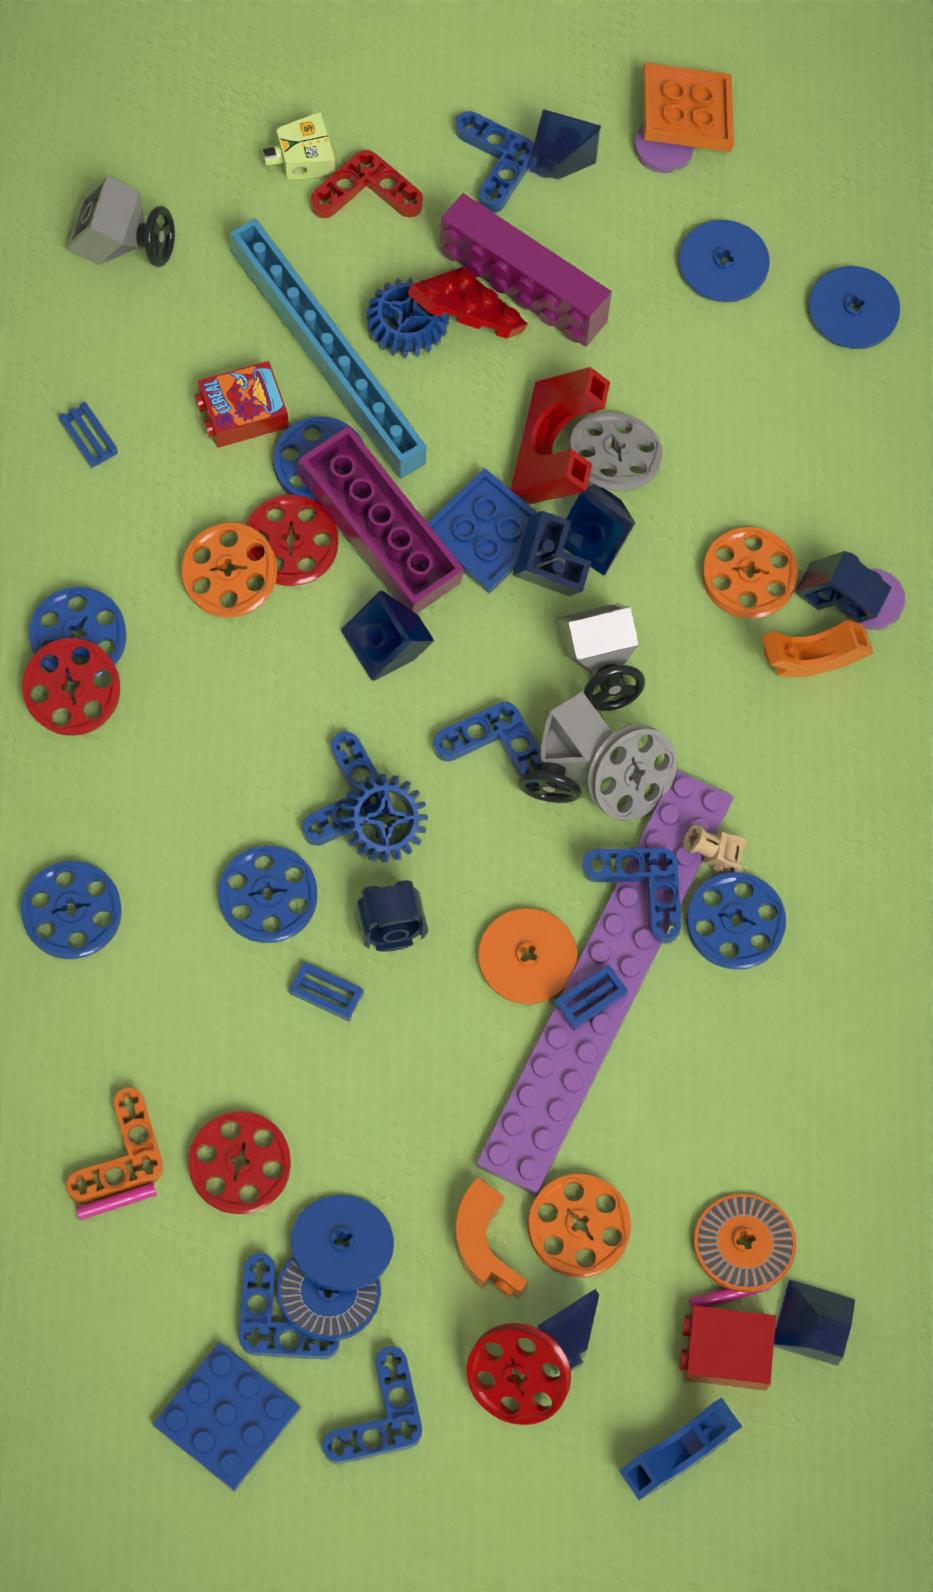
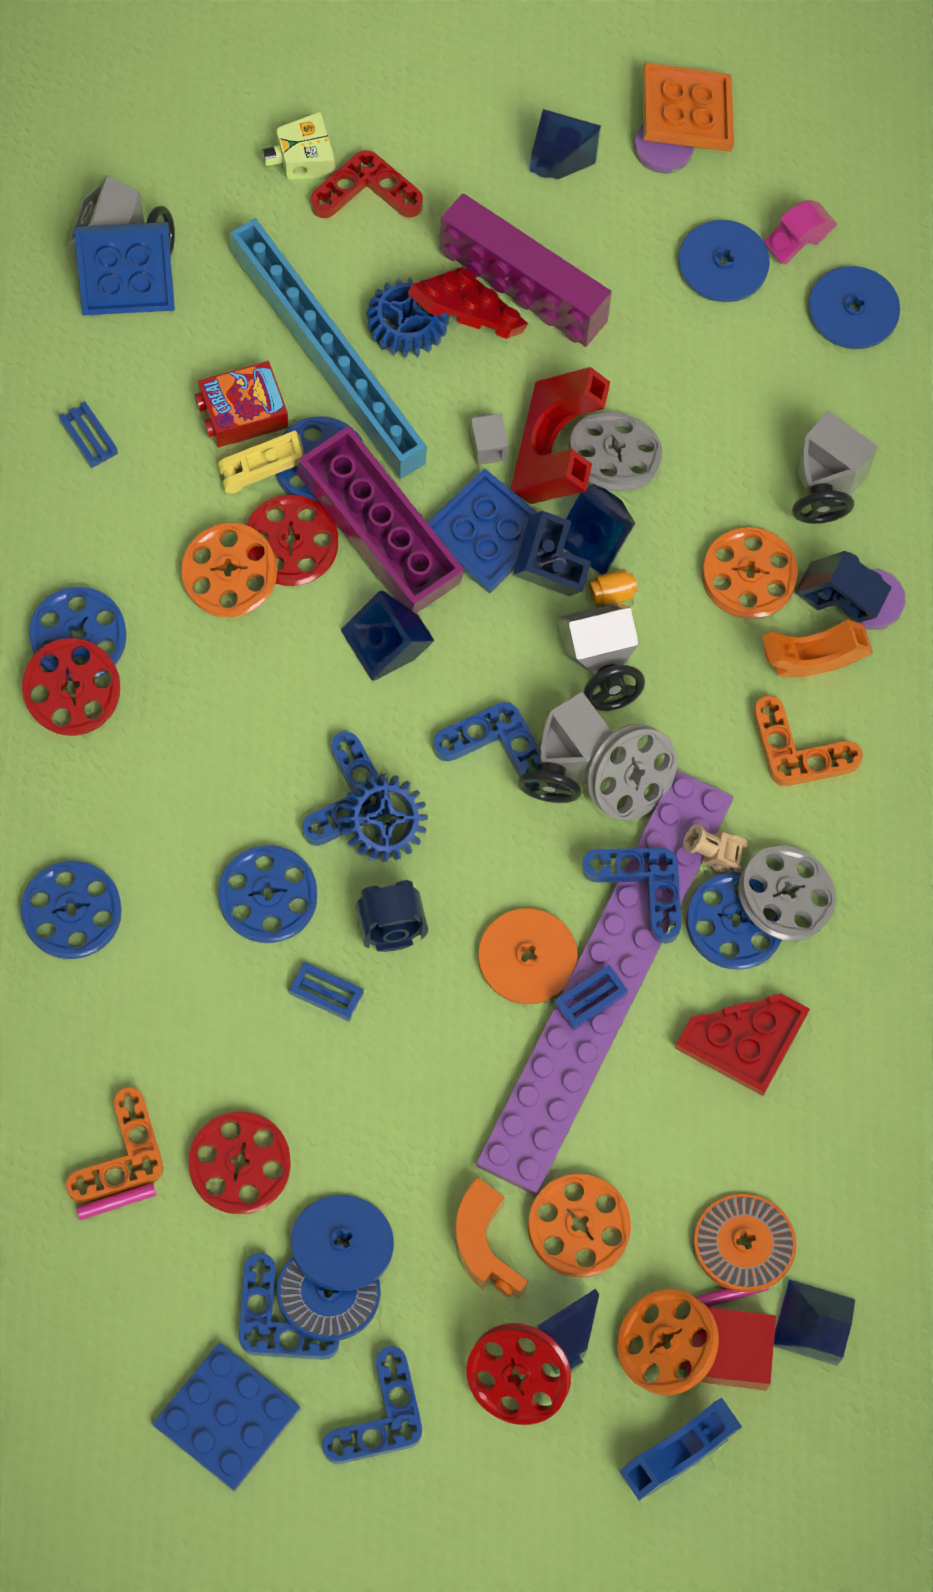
(124, 268): none -> blue plate
(261, 461): none -> light yellow plate
(489, 438): none -> light grey brick
(504, 152): blue beam -> none
(612, 588): none -> light orange brick
(653, 1342): none -> orange wedge
(745, 1039): none -> red plate
(784, 905): none -> light grey wedge
(788, 754): none -> orange beam
(800, 225): none -> dark pink brick
(831, 468): none -> light grey piece

